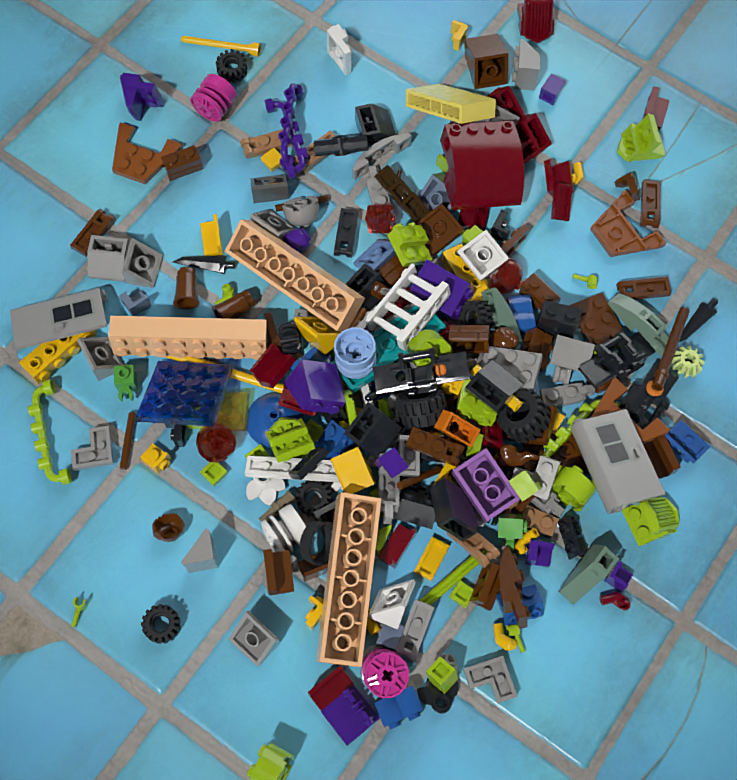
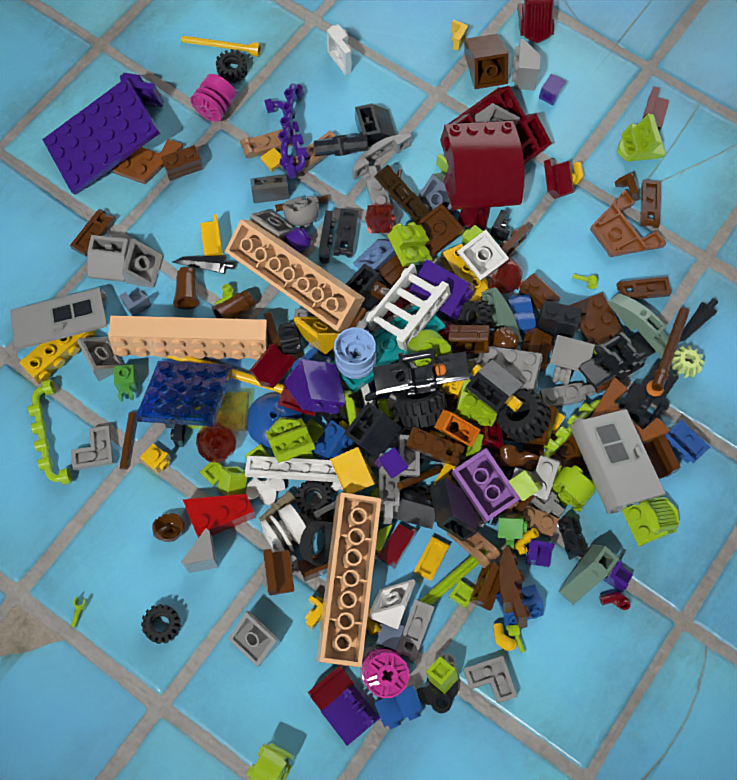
(100, 136): none -> dark purple plate
(218, 512): none -> red wedge
(232, 480): none -> lime panel
(308, 463): black plate -> none
(326, 237): none -> black plate
(450, 103): light yellow brick -> none
(561, 202): dark red plate -> none

